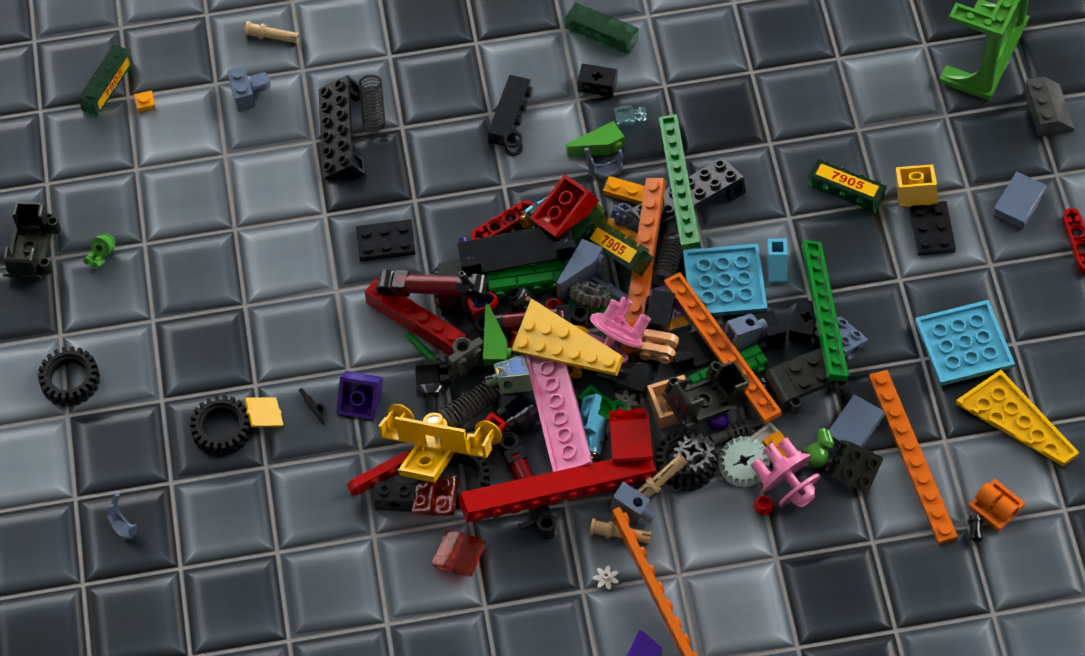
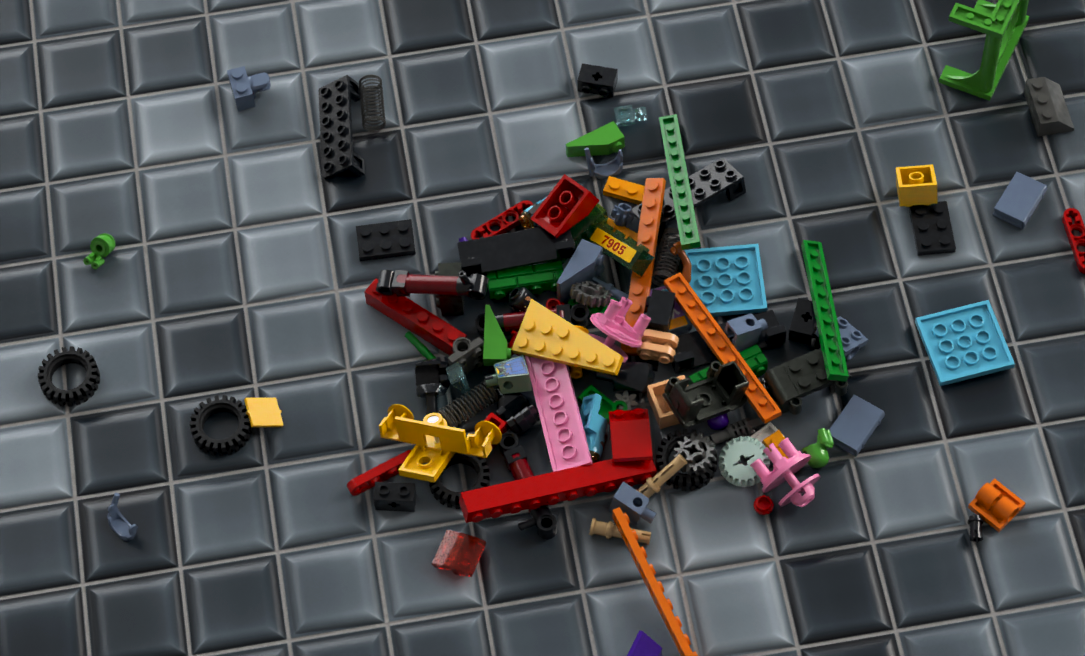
(30, 241): pearl dark grey container -> none
(105, 80): clear green brick -> none
(144, 101): light orange plate -> none
(263, 32): tan pin -> none
(314, 406): black hand -> none
(359, 395): dark purple slope -> none
(436, 497): clear red slope -> none
(458, 378): none -> clear light blue slope
(477, 307): red rock -> none
(508, 114): black hinge -> none
(601, 28): clear green brick -> none
(606, 577): white plant -> none
(676, 249): none -> dark orange piece
(777, 260): medium azure slope -> none
(846, 185): clear green brick -> none
(854, 466): pearl dark grey bracket -> none
(913, 457): orange plate -> none
(1009, 410): yellow wing -> none

